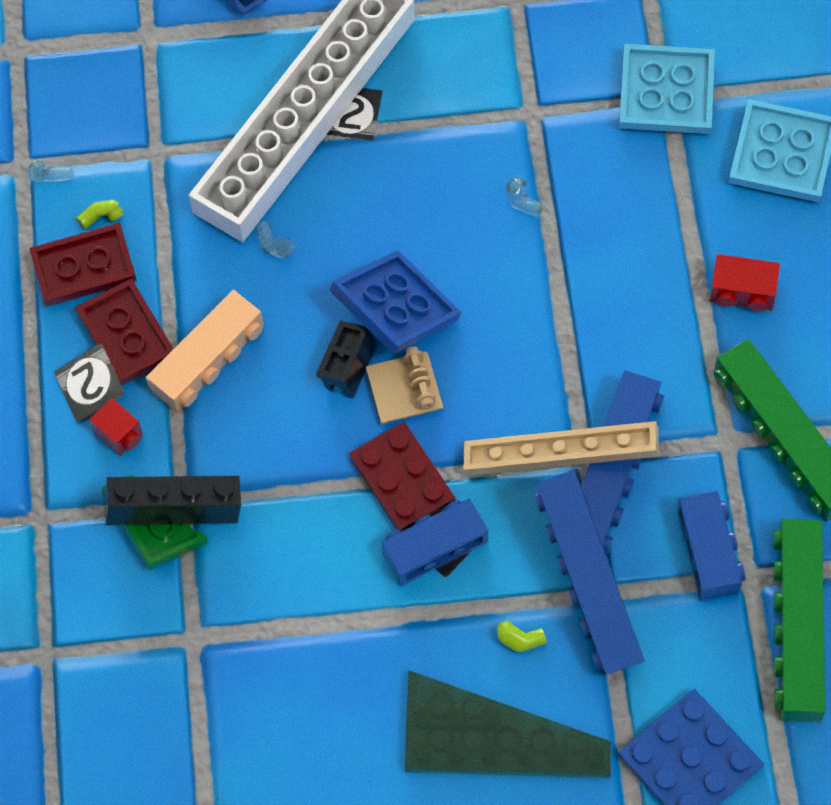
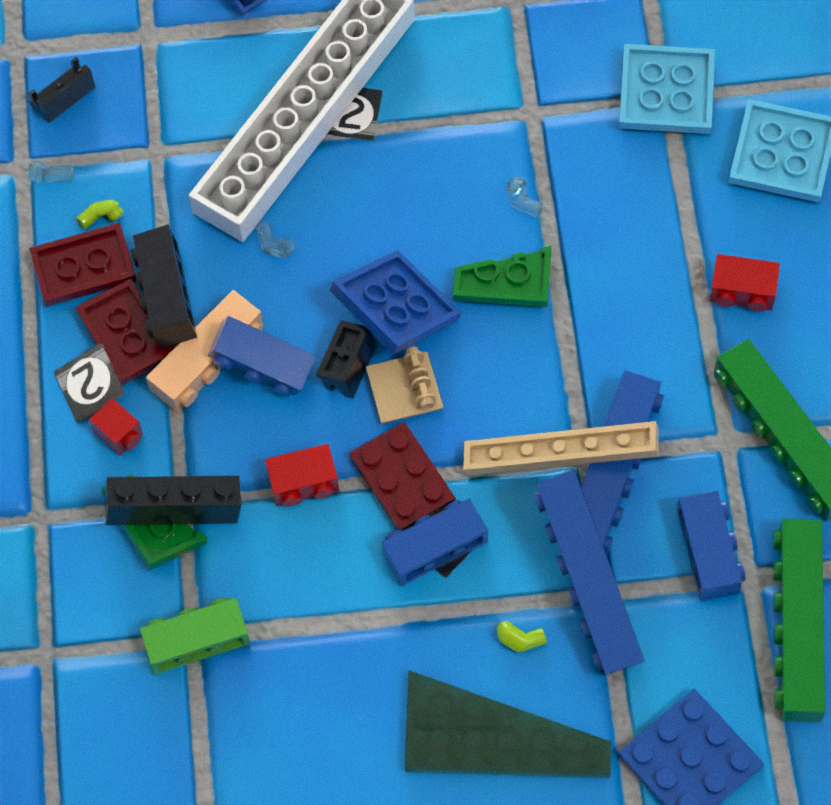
(63, 91): none -> black hinge
(164, 287): none -> black brick
(194, 635): none -> bright green brick
(260, 356): none -> blue brick
(302, 475): none -> red brick
(508, 281): none -> green wing

